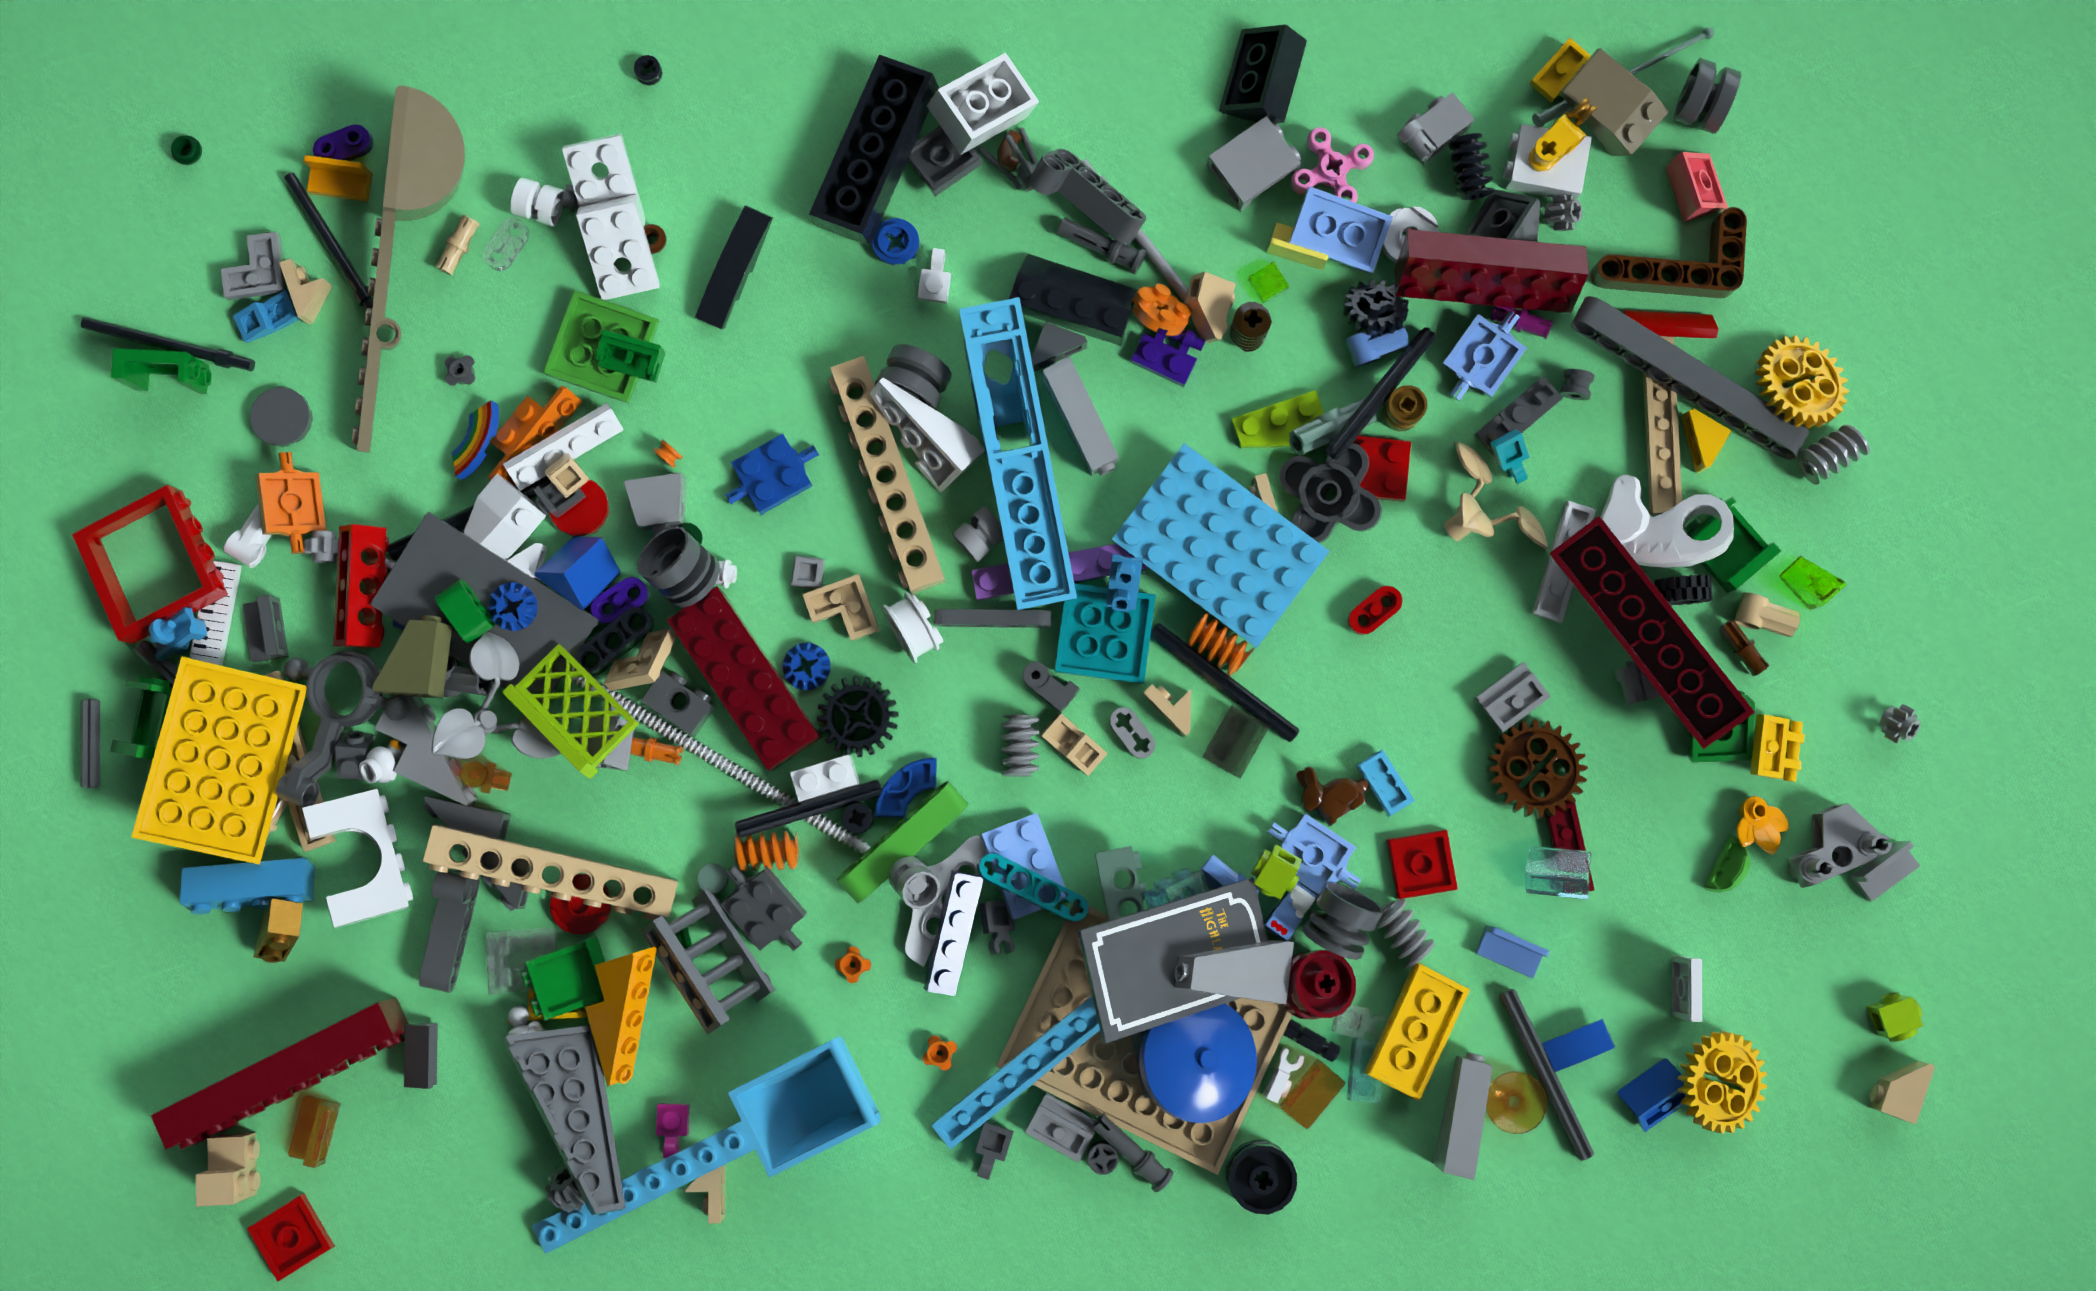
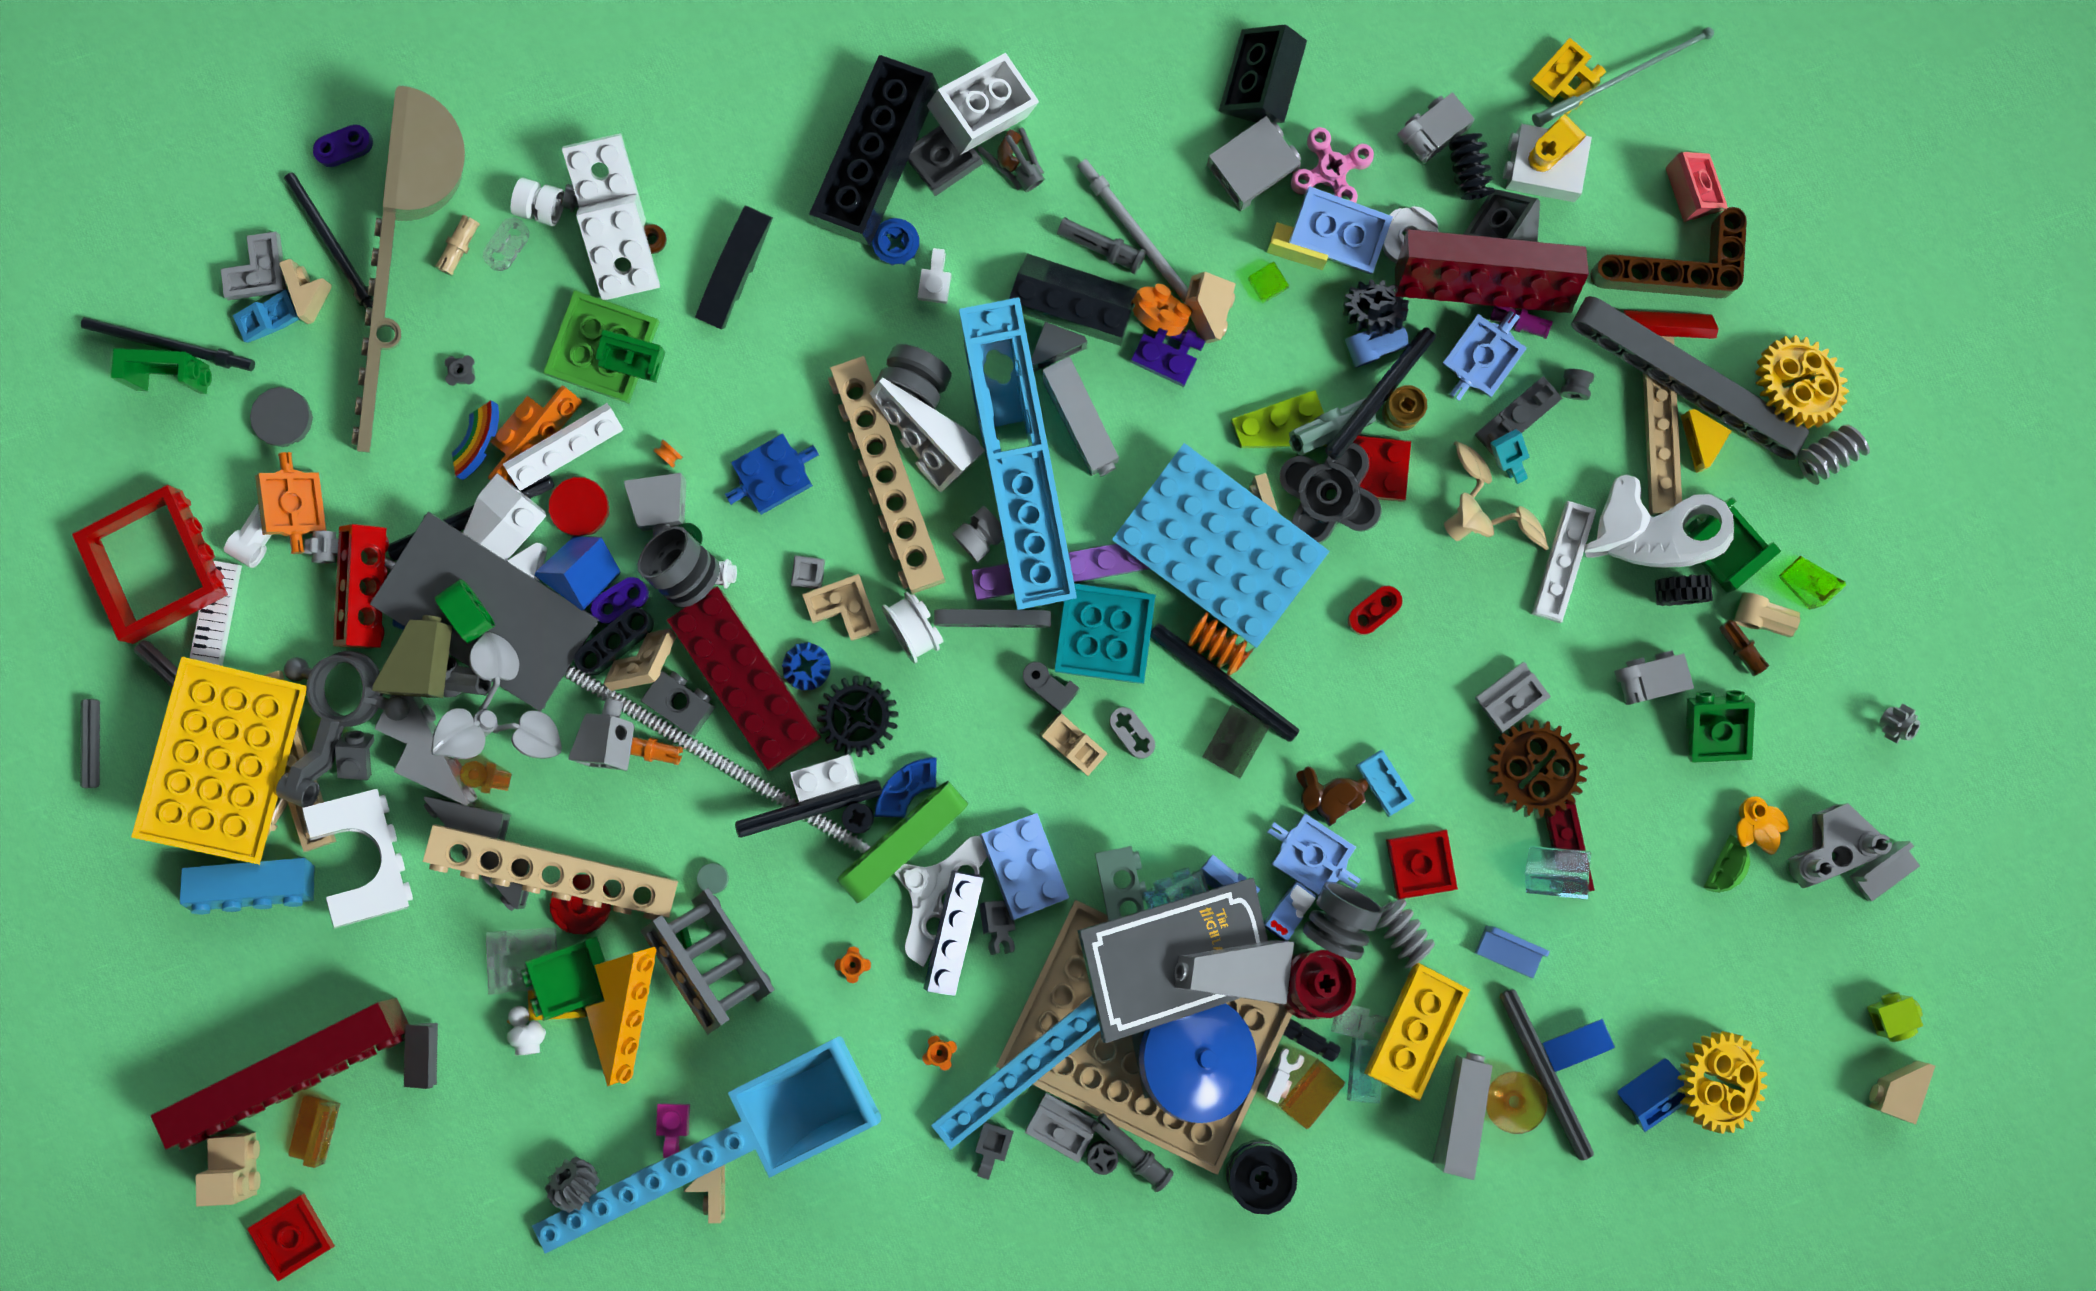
(149, 718): green panel -> none
(175, 633): dark azure hips -> none
(180, 144): dark green plate -> none
(265, 629): dark grey panel -> none
(278, 930): pearl gold slope -> none
(338, 178): light orange panel -> none
(382, 762): white animal -> none
(448, 930): dark grey beam -> none
(526, 611): blue gear -> none
(553, 500): dark grey bracket -> none
(558, 733): lime fence -> none
(566, 475): tan slope -> none
(571, 1096): dark grey wing -> none
(651, 78): black bush -> none
(763, 908): dark grey plate -> none
(766, 852): orange piece -> none
(914, 882): light grey wheel -> none
(1020, 745): light grey piece -> none
(1034, 883): teal beam -> none
(1089, 193): dark grey beam -> none
(1124, 583): dark azure hips -> none
(1178, 715): tan slope -> none
(1251, 337): dark brown piece -> none
(1276, 872): lime brick -> none
(1563, 212): light grey gear -> none
(1582, 111): pearl gold bush -> none
(1624, 103): dark tan slope -> none
(1652, 632): dark red brick -> none
(1687, 988): white tile -> none
(1707, 96): dark grey wheel -> none
(1770, 748): yellow plate -> none

